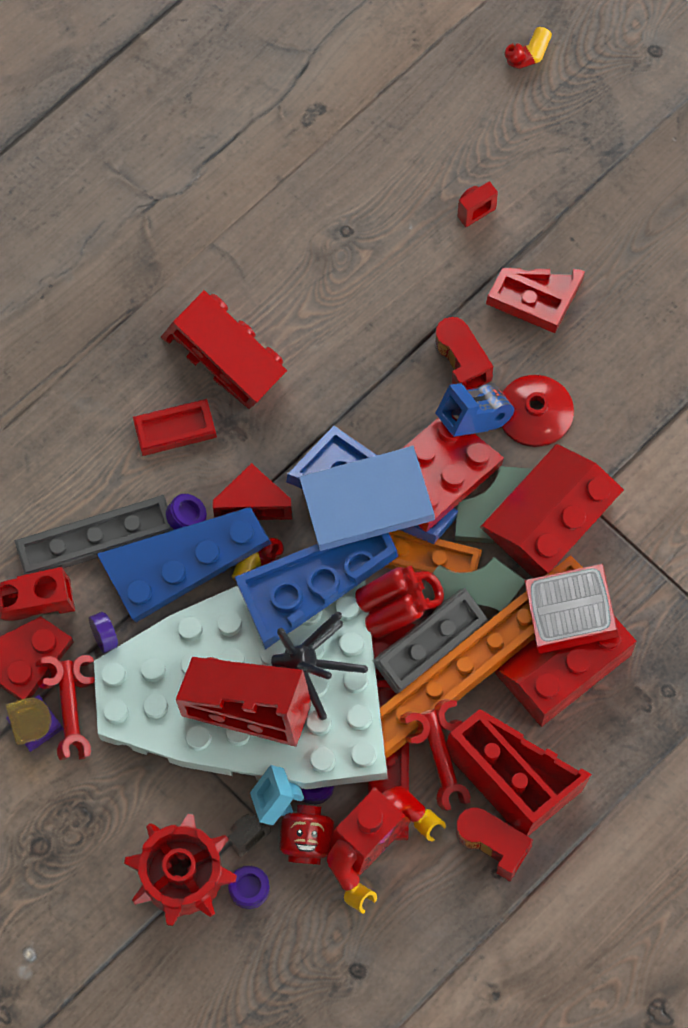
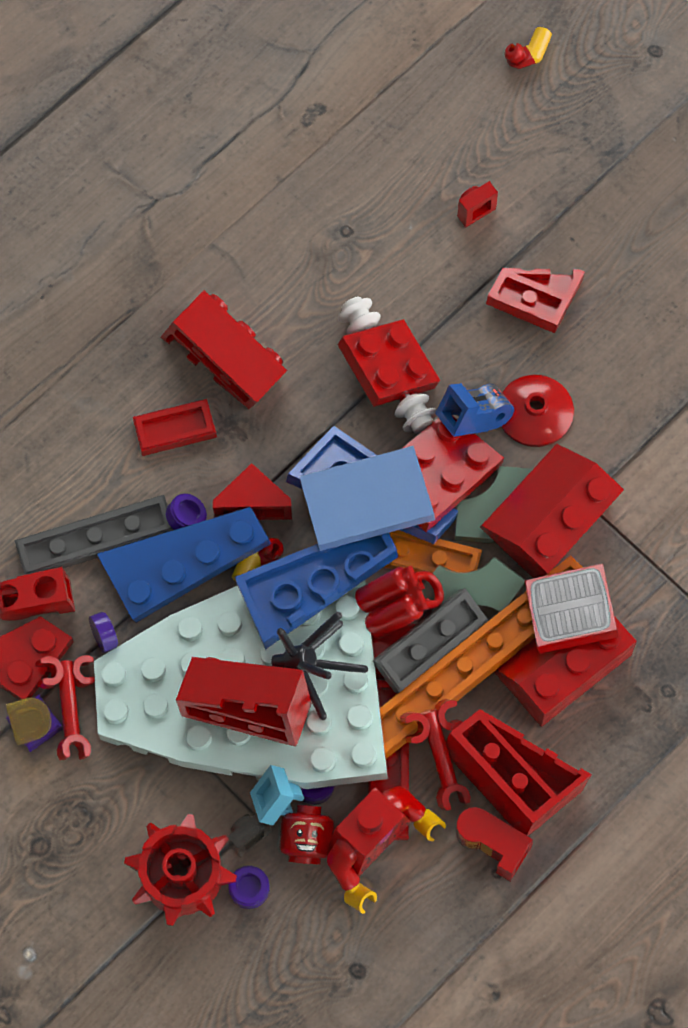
(388, 363): none -> red plate
(464, 352): red leg -> none

